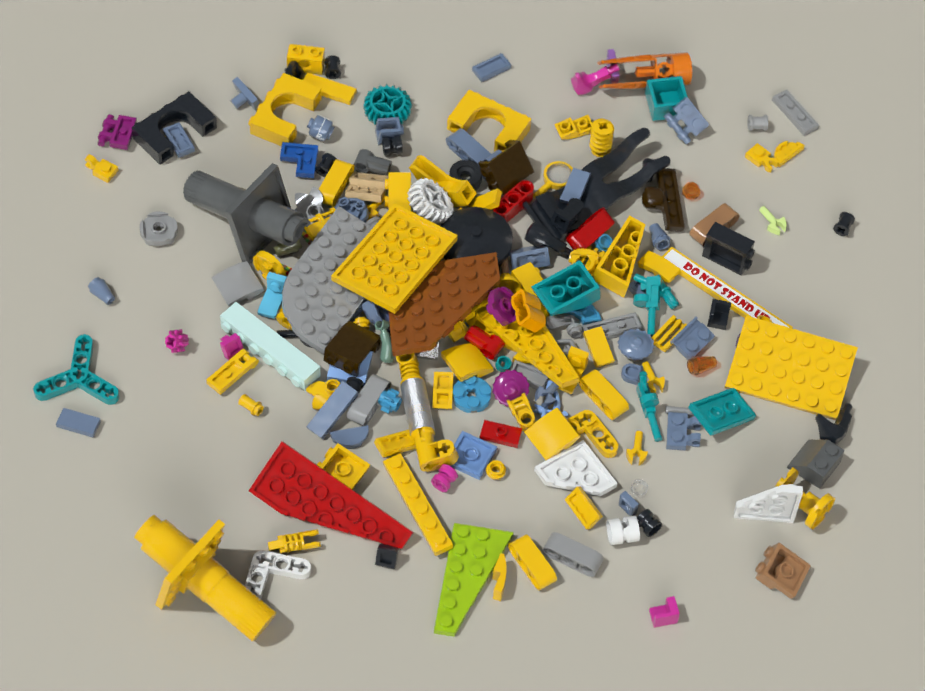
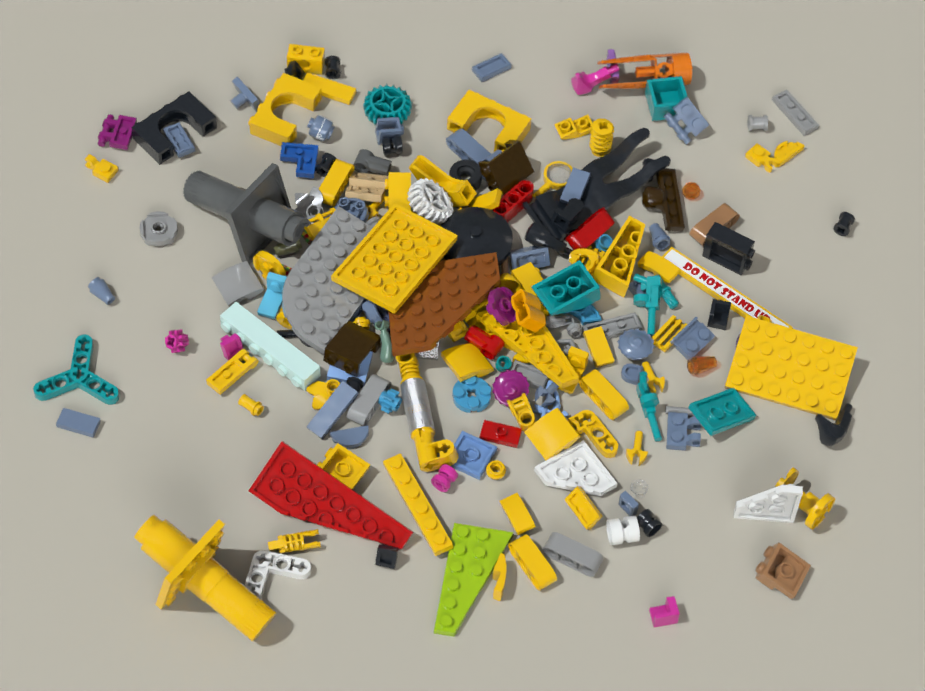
(395, 443): yellow plate -> none
(442, 390): yellow slope -> none
(517, 513): none -> yellow slope
(773, 221): yellowish green bar -> none
(817, 461): dark grey slope -> none

